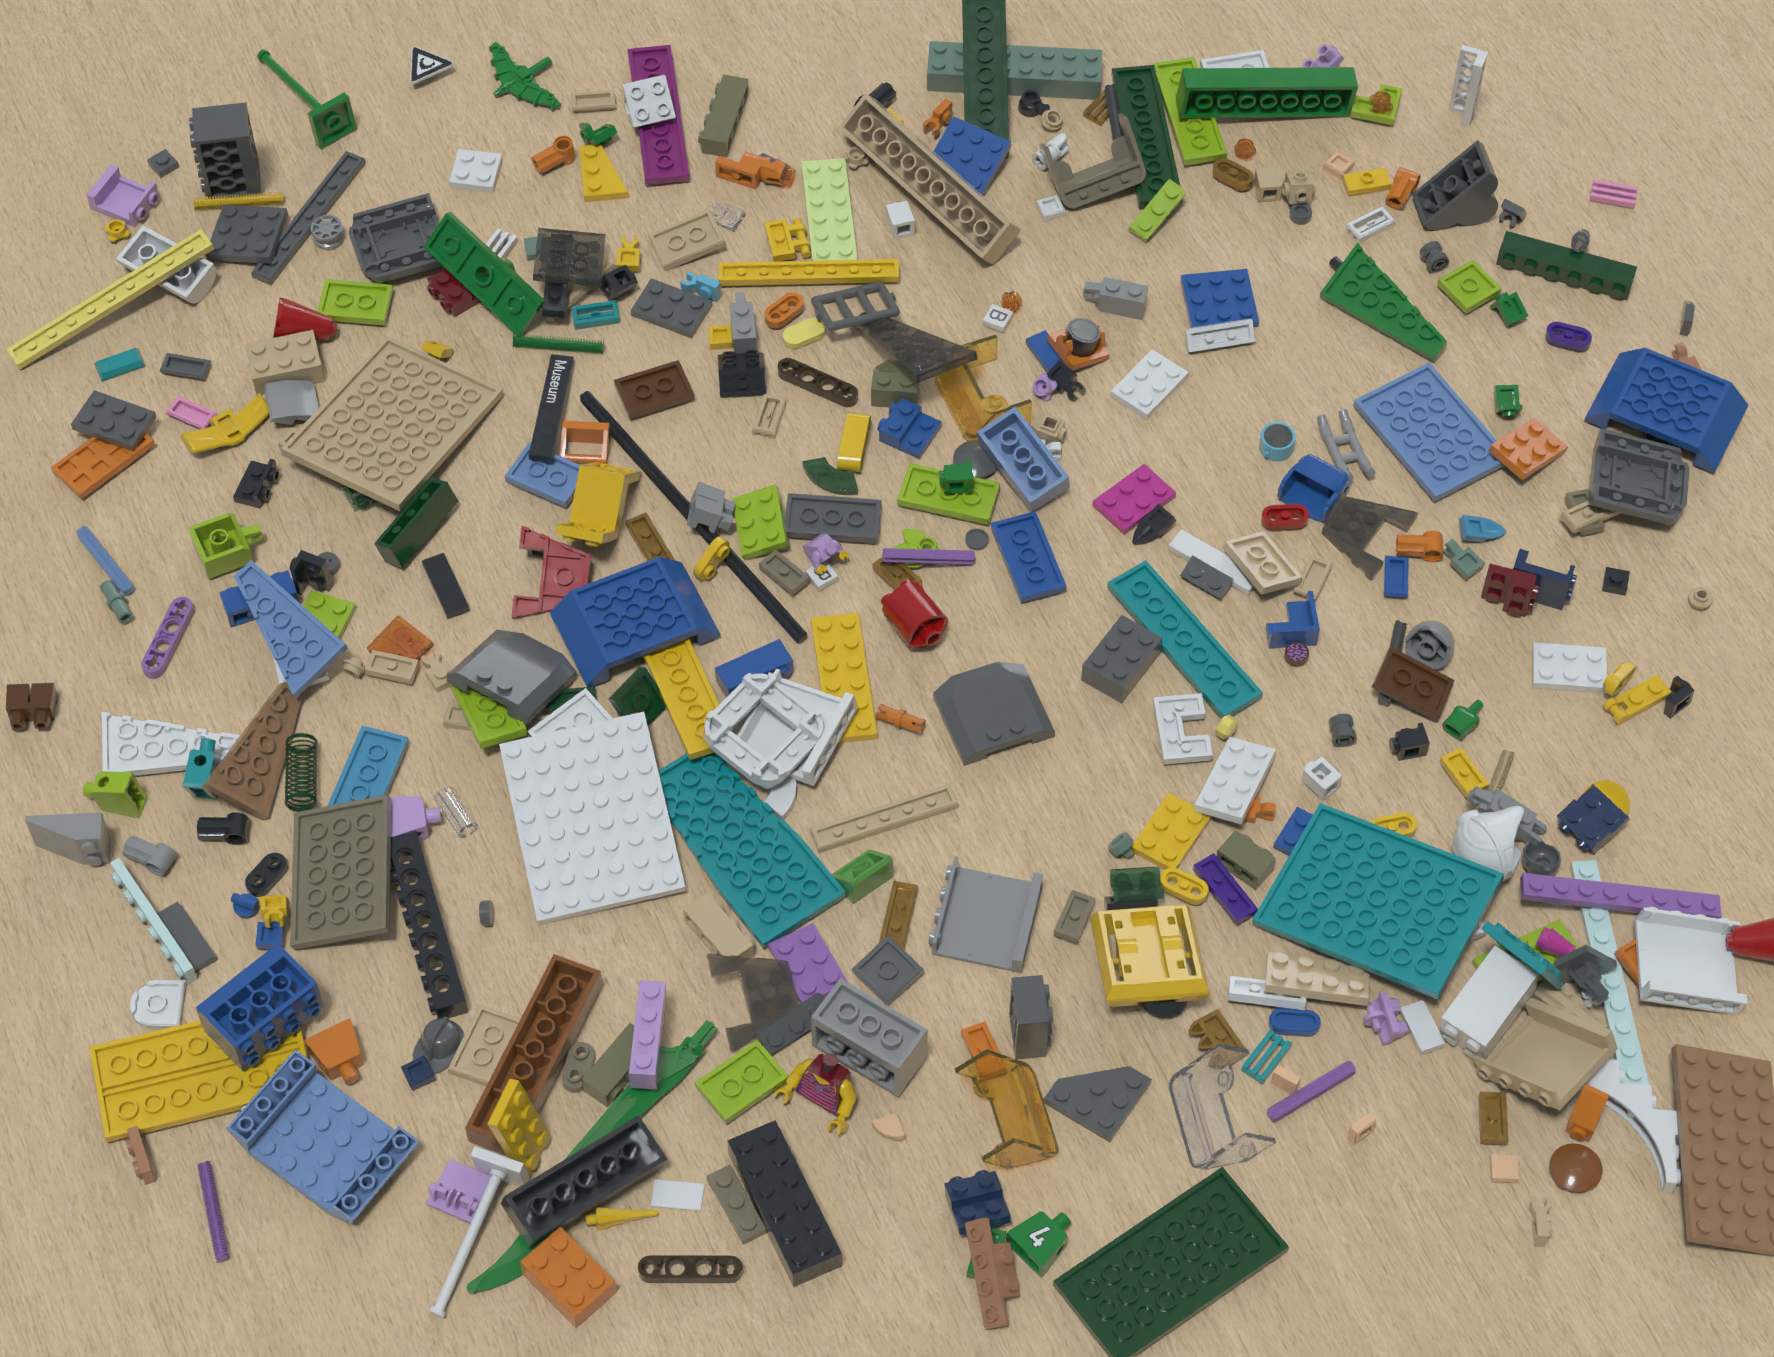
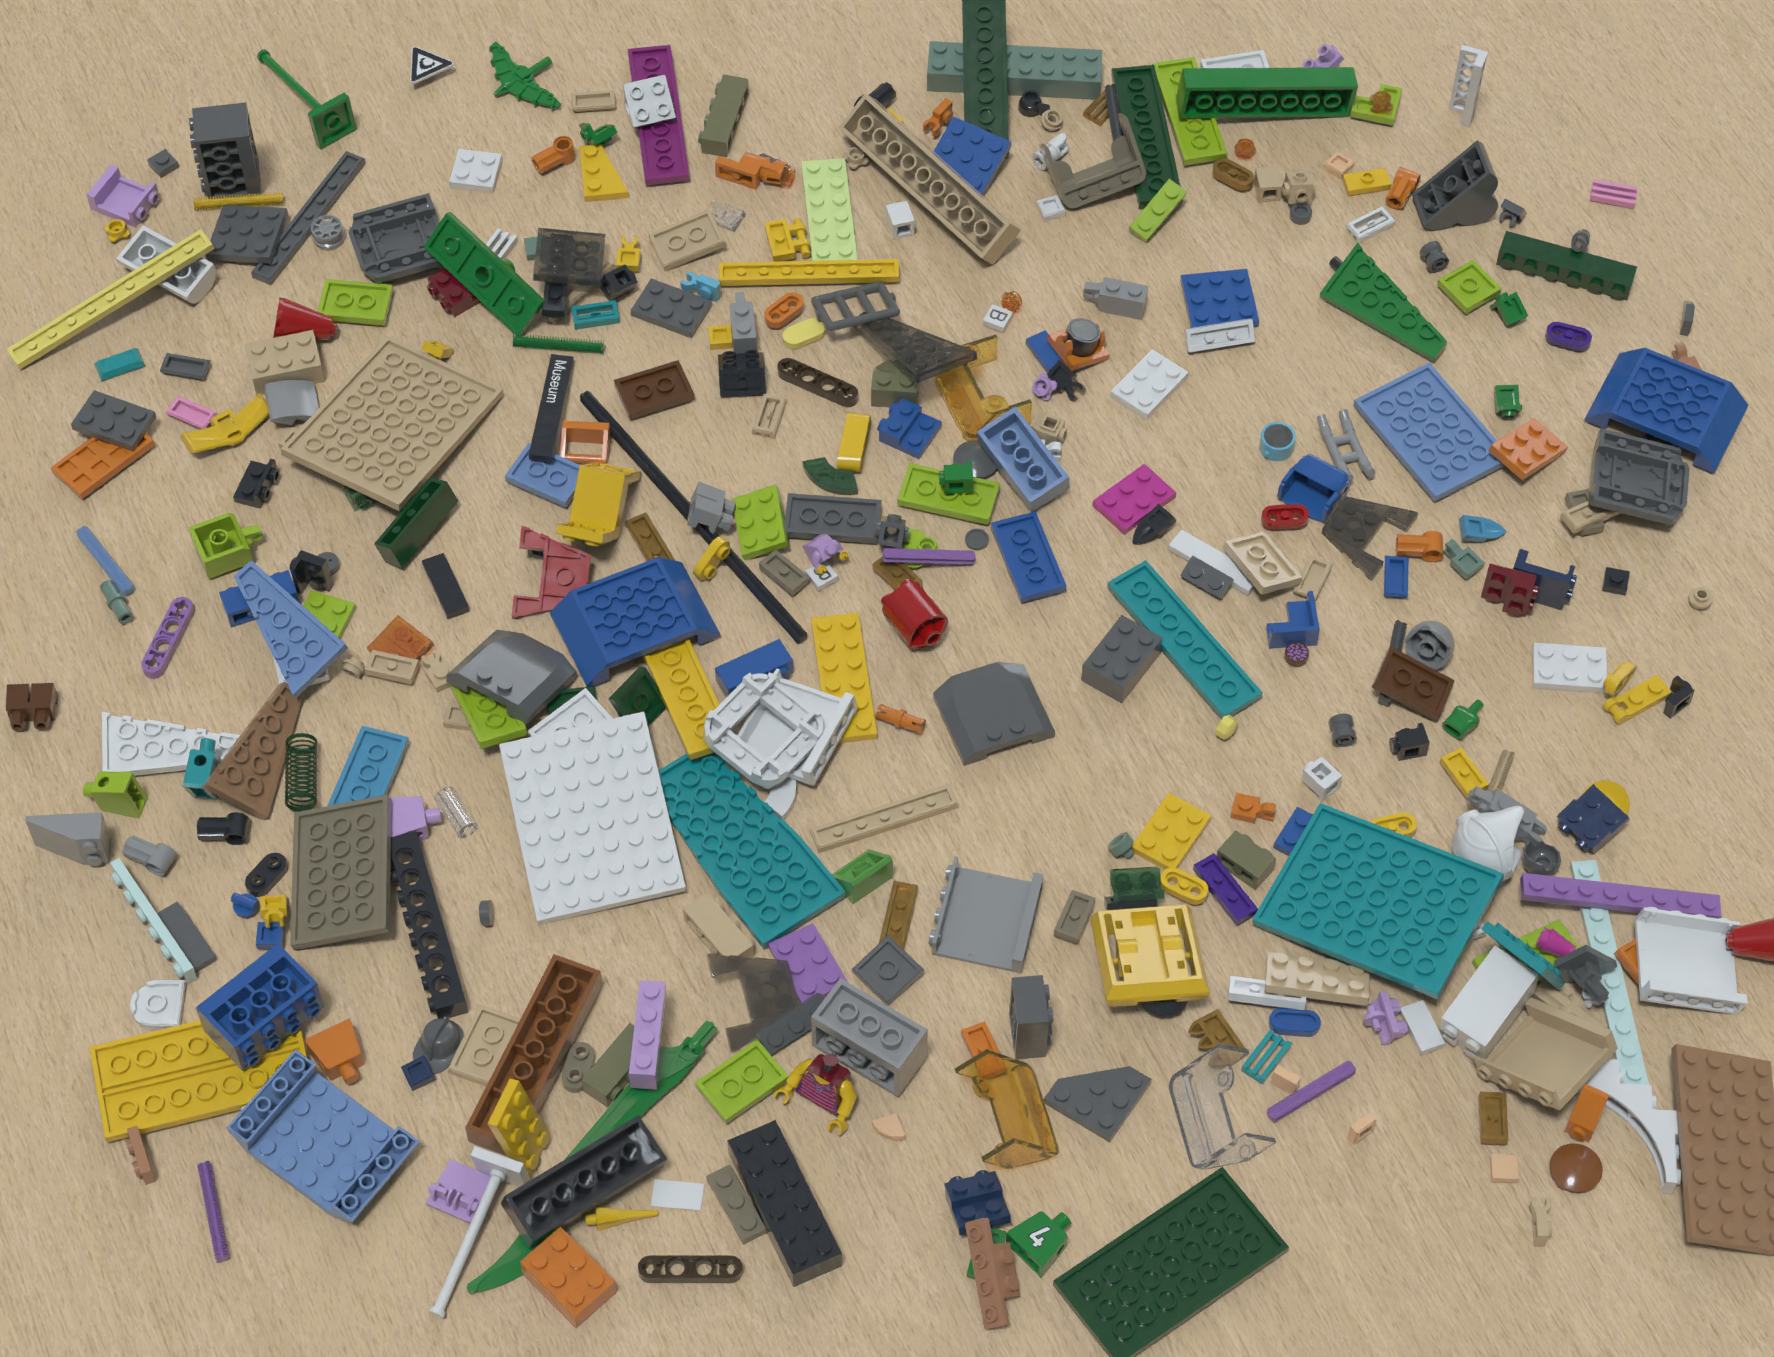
(891, 540): none -> dark grey brick
(1174, 745): white plate -> none
(1235, 780): white plate -> none

